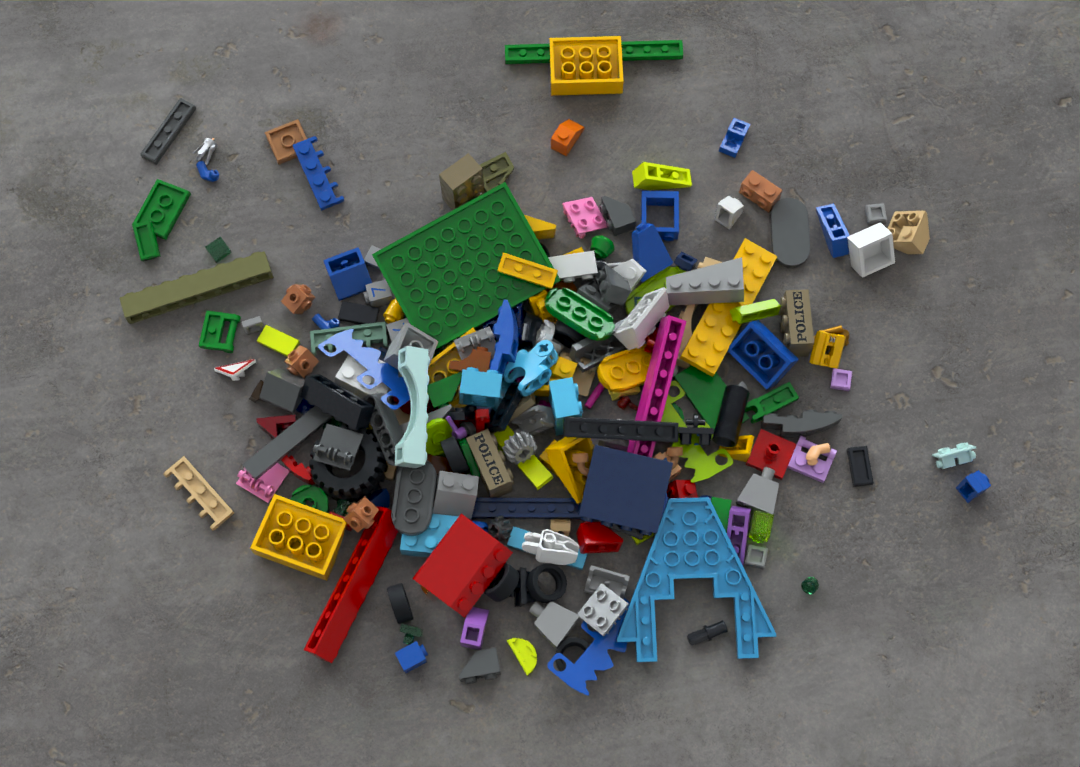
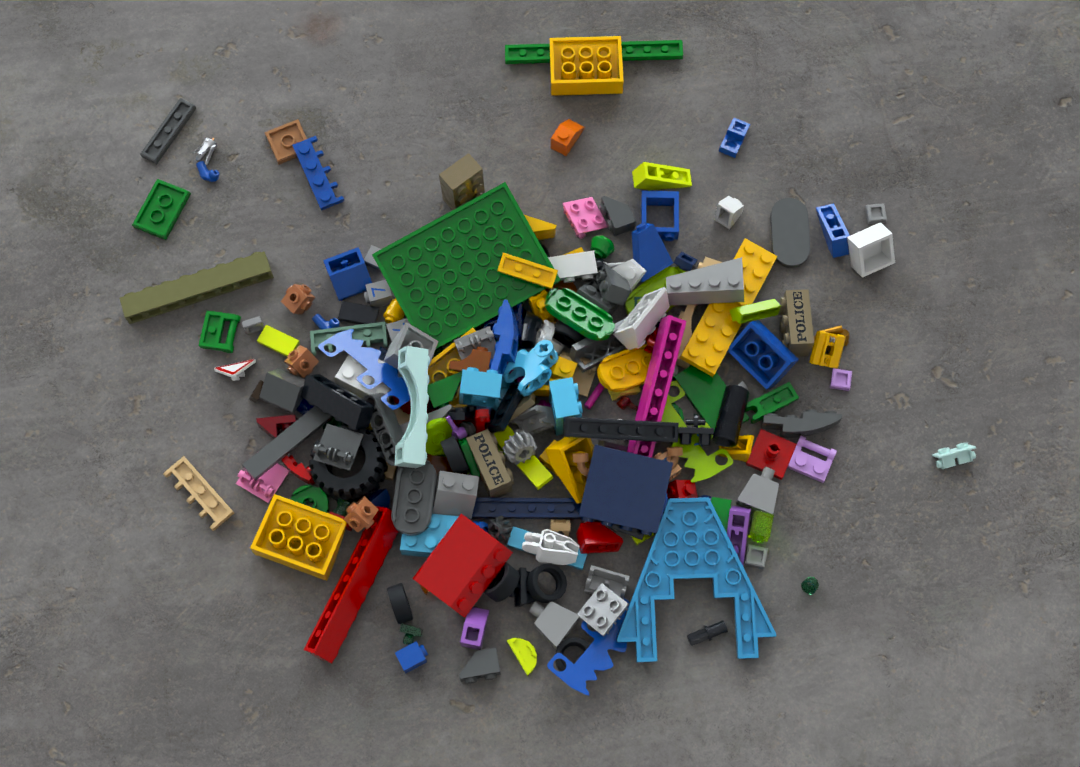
(146, 240): green tile -> none
(218, 249): clear green tile -> none
(496, 171): olive wing -> none
(760, 191): nougat brick -> none
(815, 451): light nougat arm -> none
(860, 466): black tile -> none
(910, 231): tan slope -> none
(973, 485): blue arch -> none

